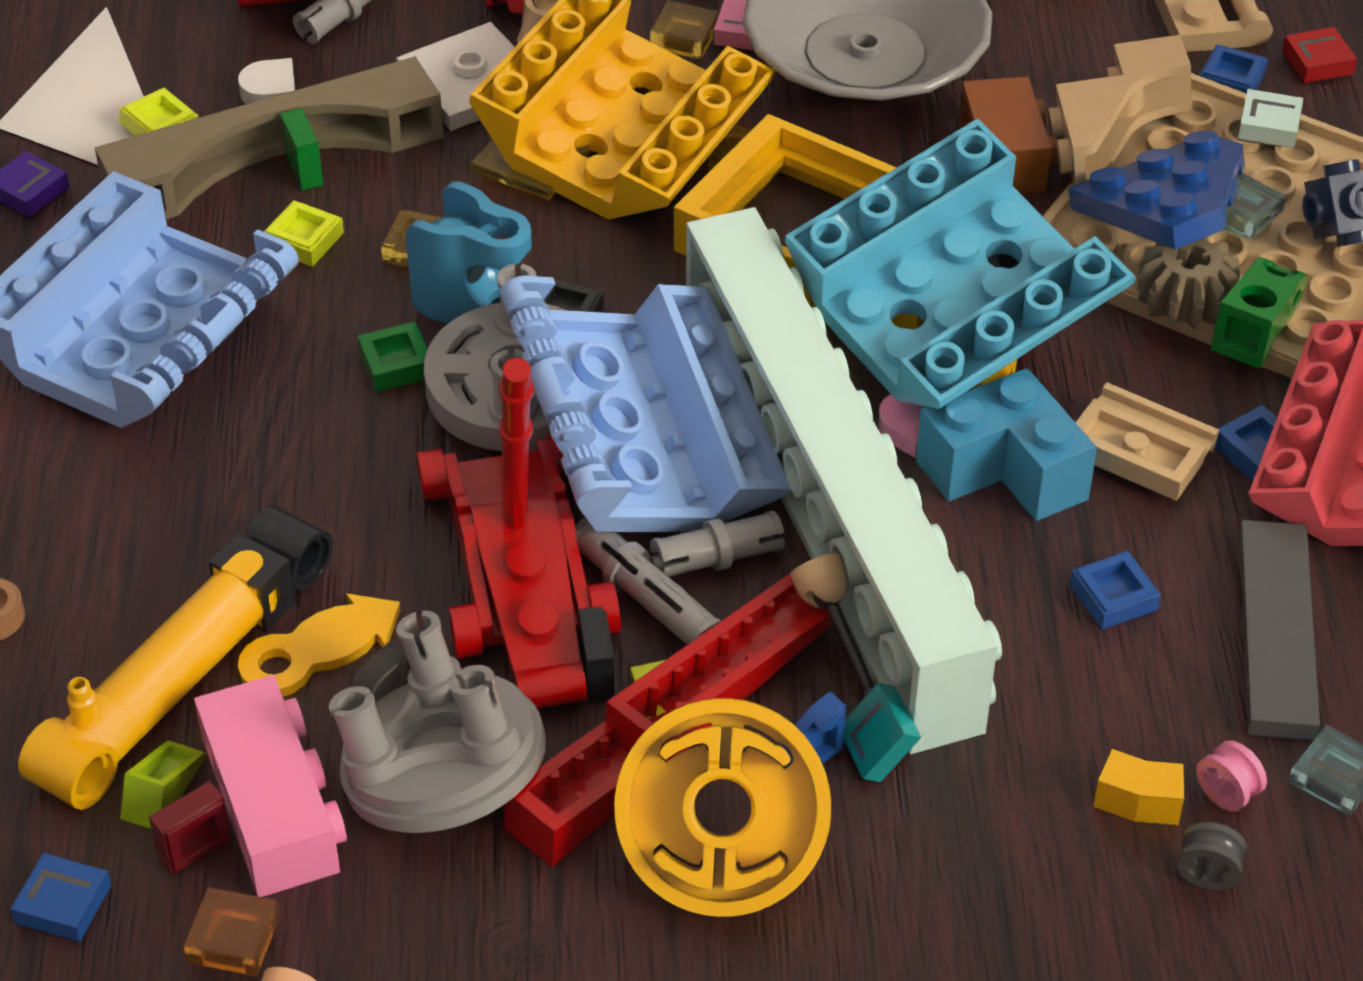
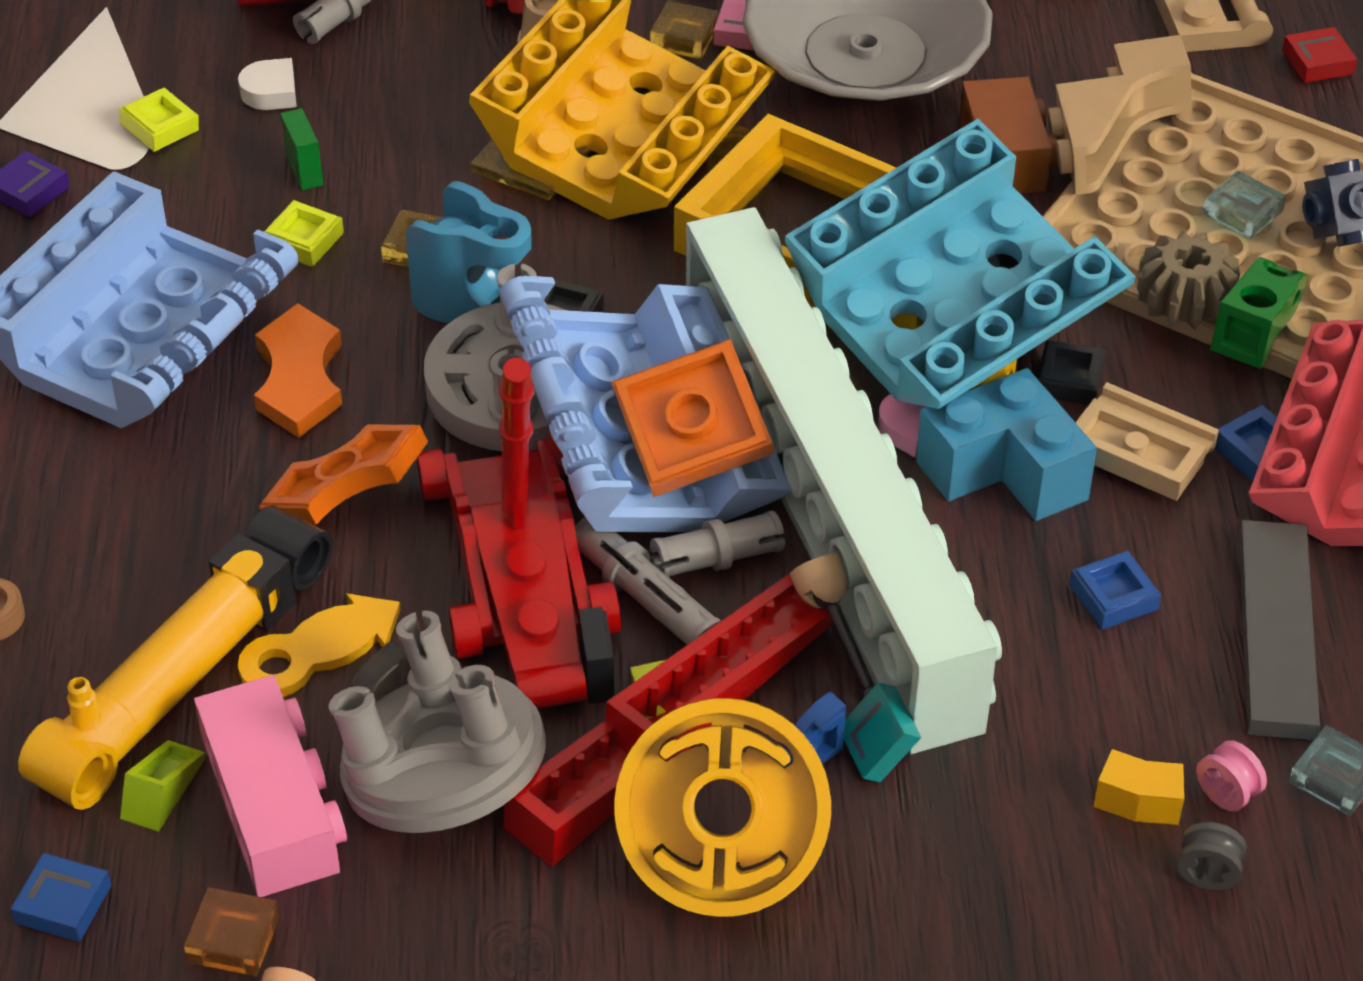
(190, 828): dark red tile -> none
(298, 351): none -> orange tile
(369, 110): dark tan arch -> none
(371, 459): none -> orange tile
(393, 356): green tile -> none
(459, 67): white plate -> none
(692, 418): none -> orange tile
(1071, 371): none -> black tile
(1168, 192): blue plate -> none
(1235, 68): blue tile -> none
(1270, 118): light aqua tile -> none

